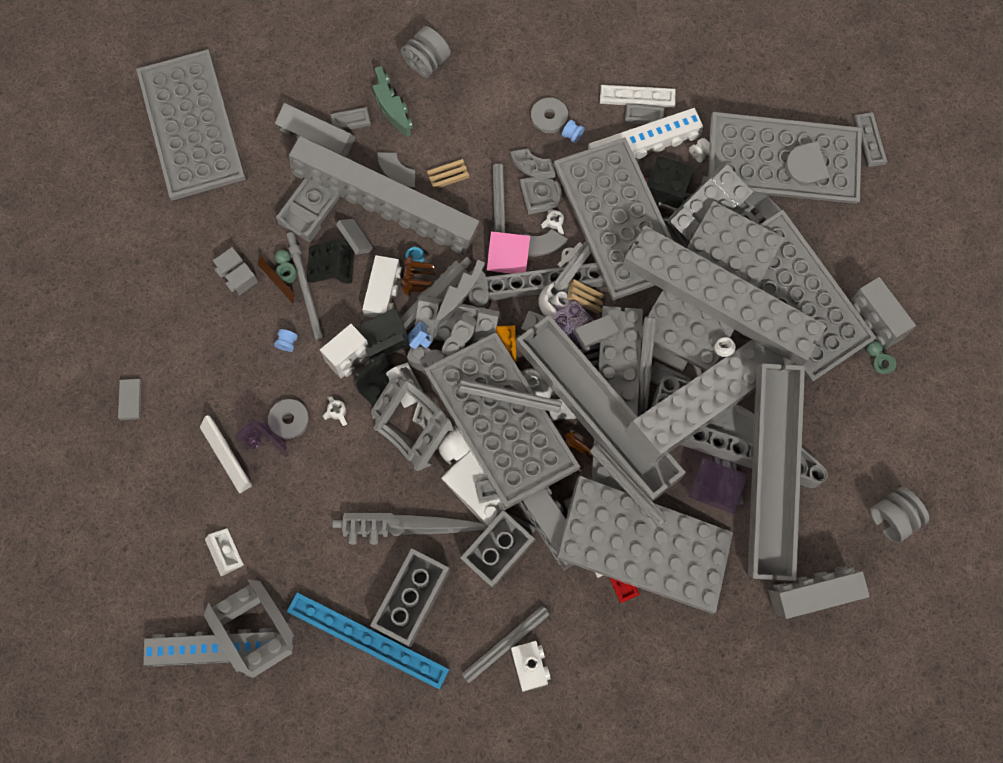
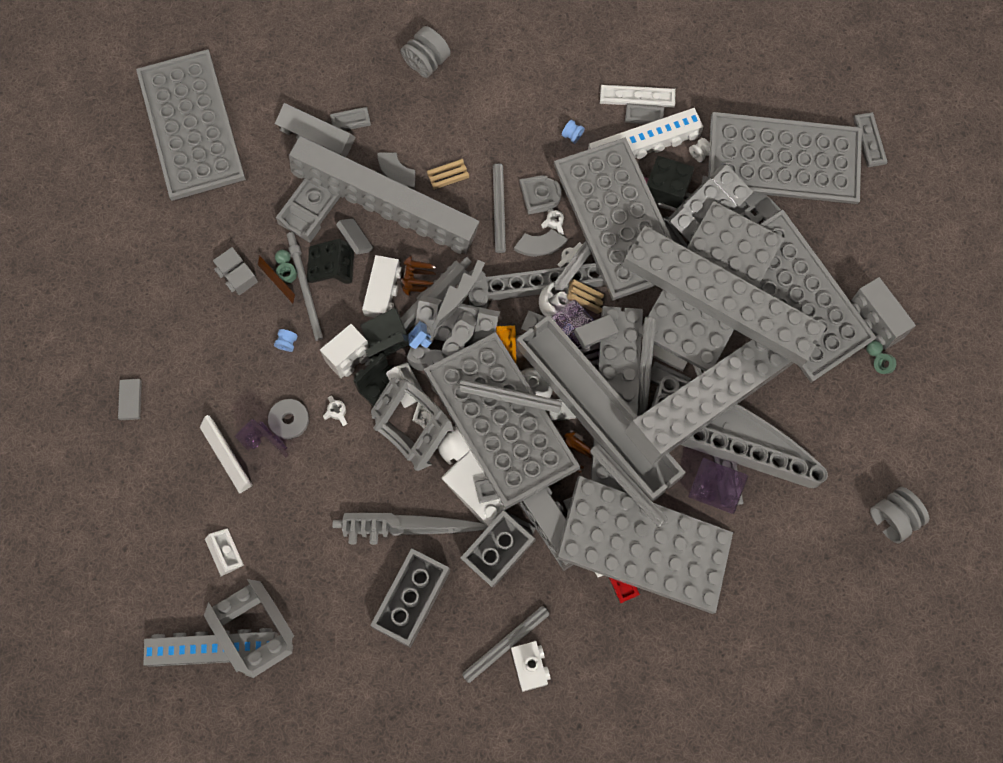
(368, 641): dark azure plate -> none
(390, 104): sand green slope -> none
(416, 253): medium azure plate -> none
(508, 252): bright pink tile -> none
(532, 165): light grey tile -> none
(549, 105): light grey tile -> none
(725, 347): white plate -> none
(776, 472): light grey piece -> none
(806, 164): light grey tile -> none
(818, 593): light grey brick -> none

